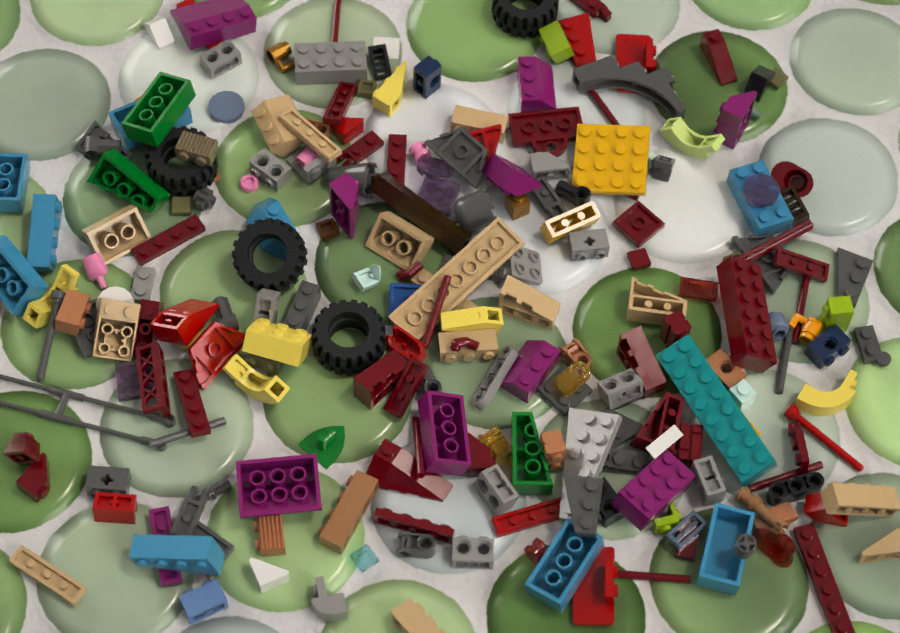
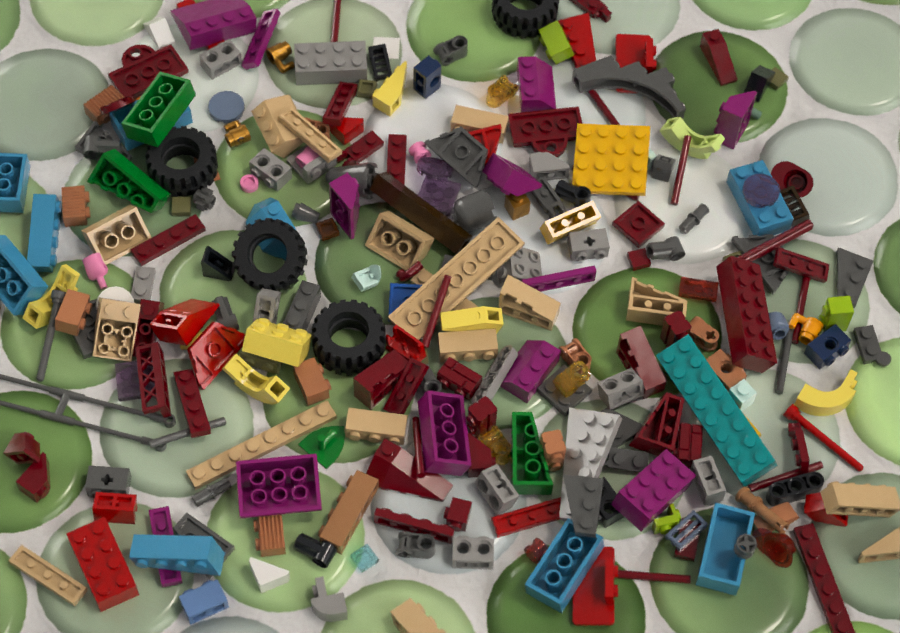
(75, 205): none -> nougat brick
(102, 564): none -> red brick
(104, 98): none -> nougat brick
(117, 104): none -> dark red tile
(141, 70): none -> dark red plate
(189, 513): dark grey hinge -> none
(196, 148): dark tan brick -> none
(216, 265): none -> black slope
(237, 133): none -> pearl gold piece
(261, 39): none -> magenta plate
(261, 444): none -> tan plate
(304, 213): none -> dark grey cone
(311, 381): none -> nougat brick
(319, 552): none -> black piece
(375, 426): none -> tan brick
(452, 50): none -> dark grey piece
(458, 514): none -> dark red brick
(459, 378): none -> dark red brick
(460, 342): dark red arm -> none
(481, 417): none -> dark red brick
(500, 92): none -> clear yellow piece
(562, 279): none -> magenta tile
(664, 441): white sticker -> none
(670, 248): none -> dark grey piece
(680, 171): none -> dark red bar
(694, 218): none -> dark grey axle
(703, 333): none -> nougat piece

